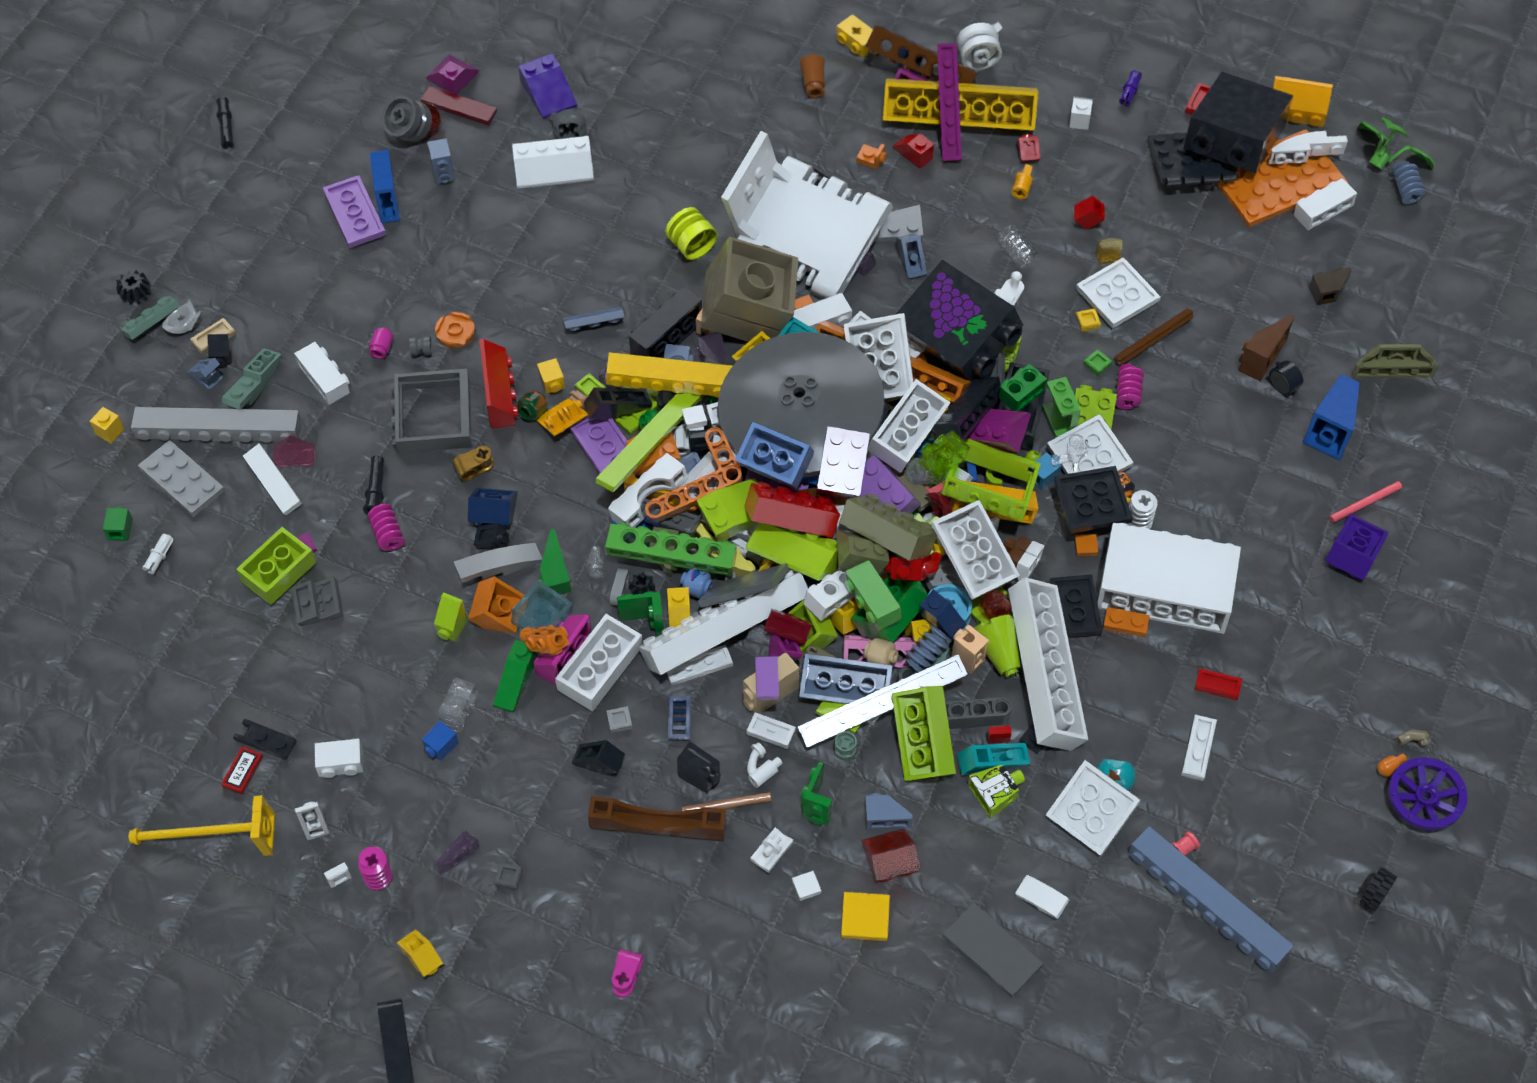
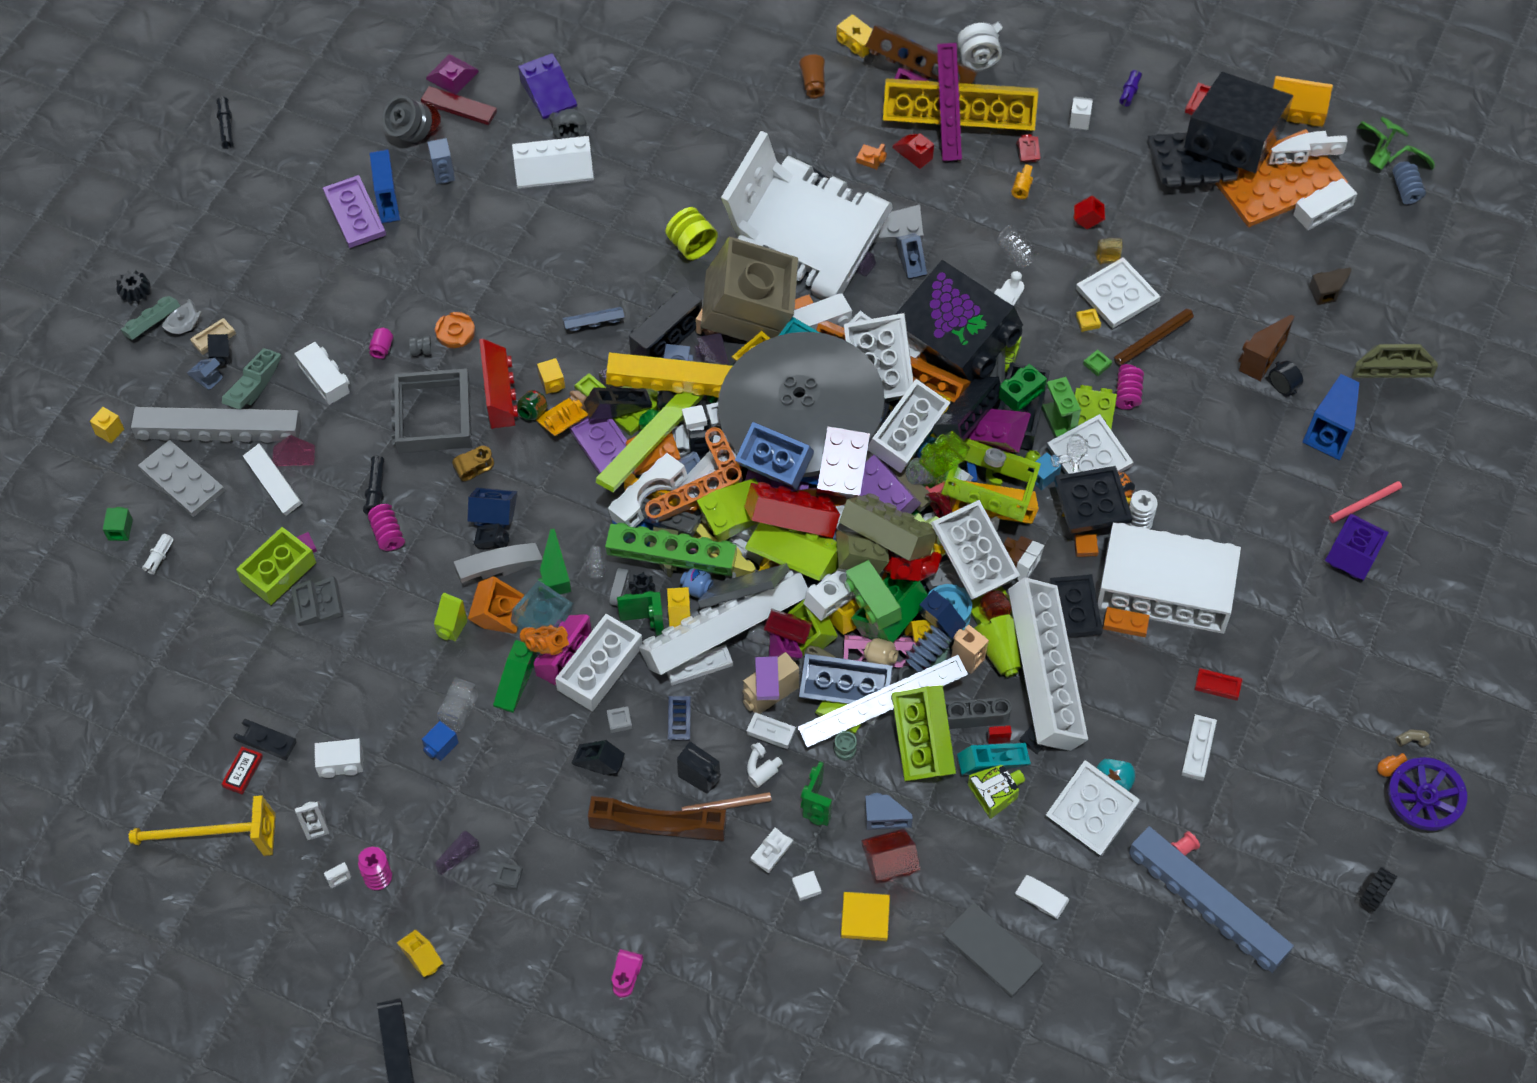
(995, 457): none -> light grey tile

